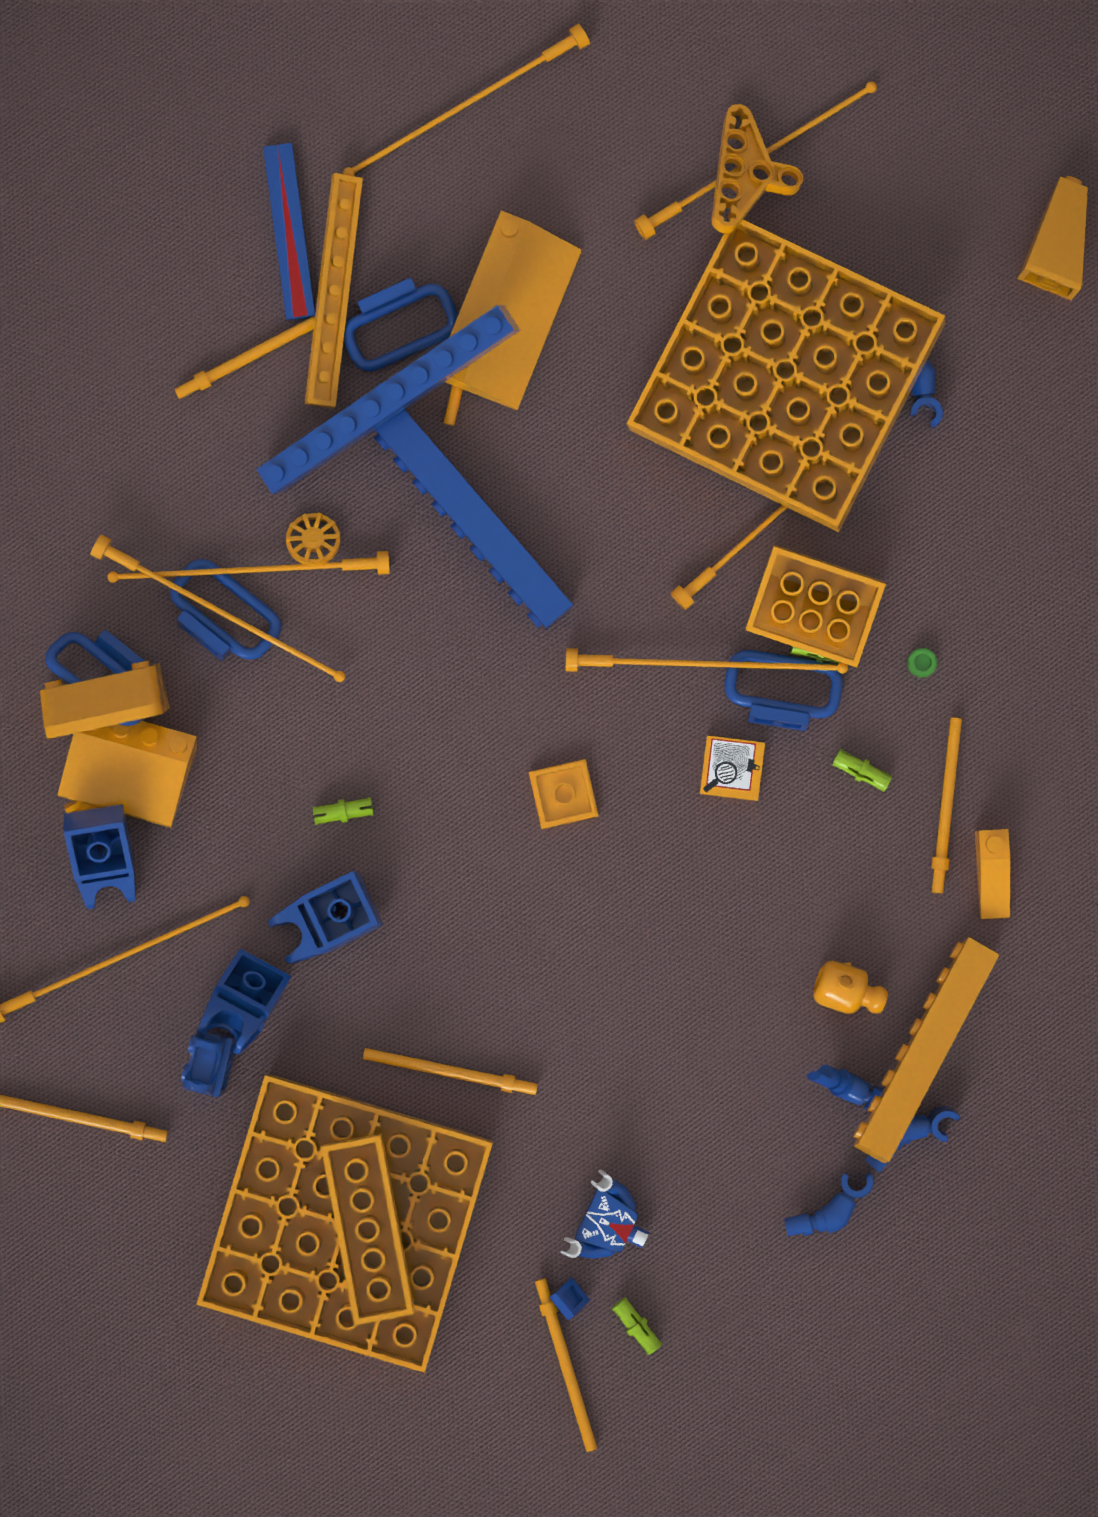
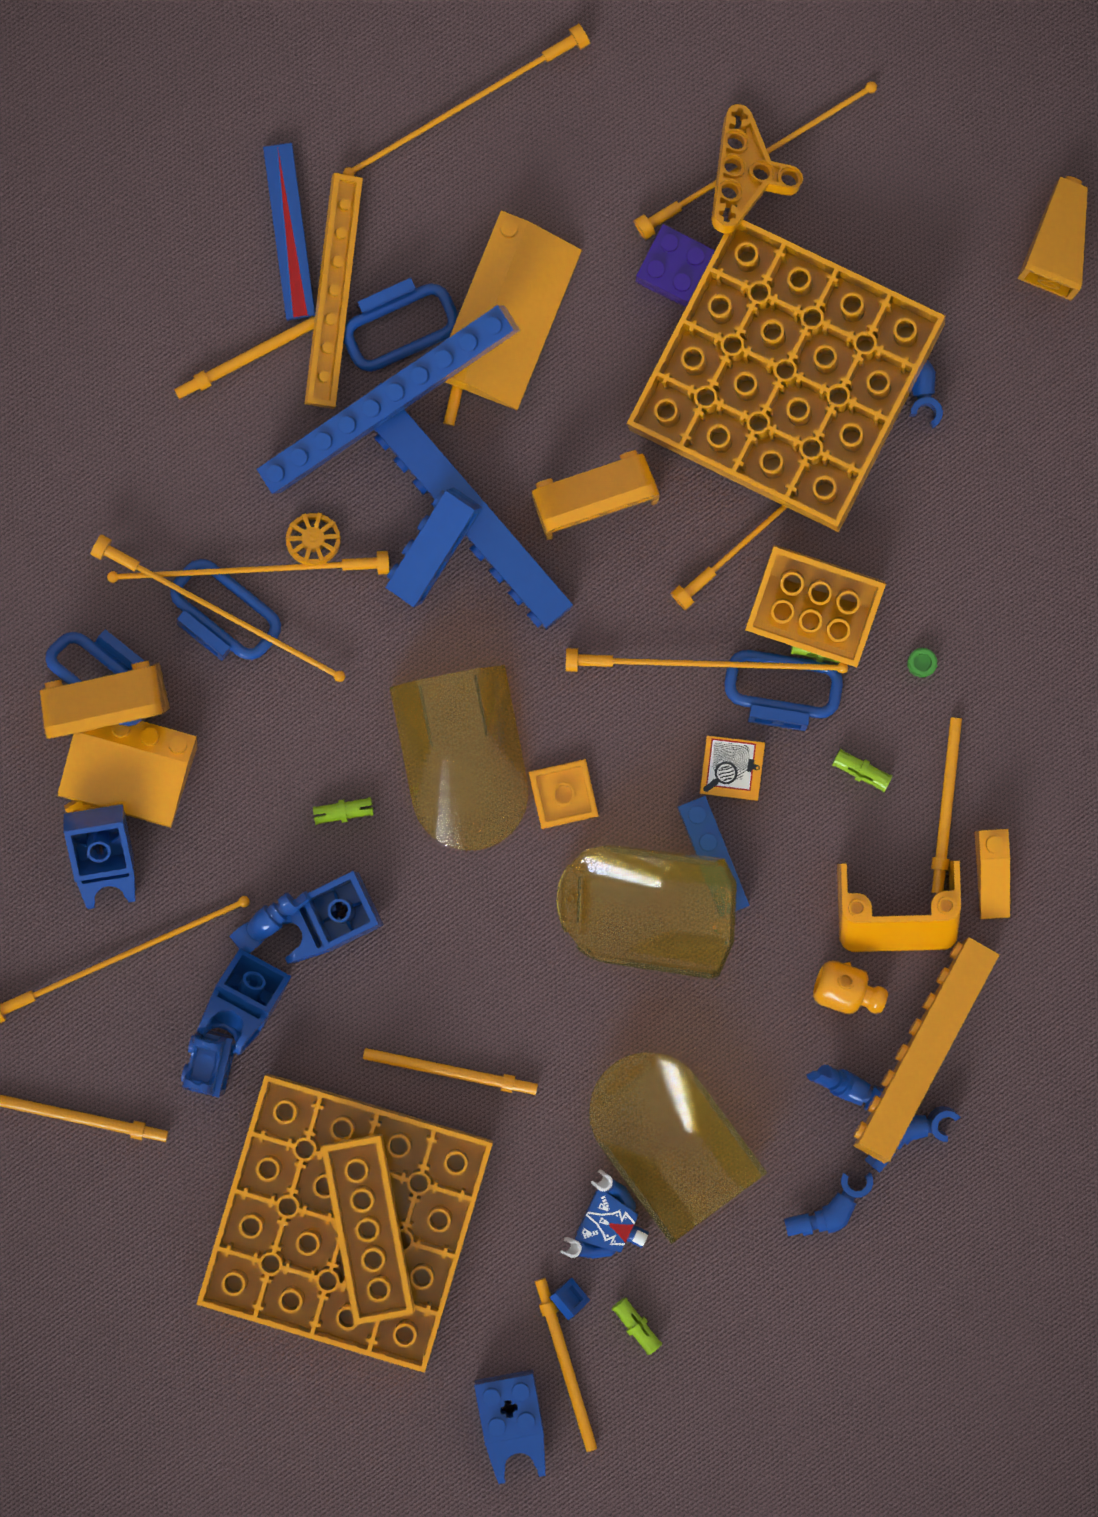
(267, 921): none -> blue piece
(433, 546): none -> blue brick
(462, 756): none -> clear yellow windscreen
(514, 1431): none -> blue brick
(594, 493): none -> light orange windscreen
(650, 909): none -> clear yellow windscreen
(669, 1141): none -> clear yellow windscreen
(674, 265): none -> dark purple brick
(707, 838): none -> blue brick
(869, 933): none -> light orange windscreen

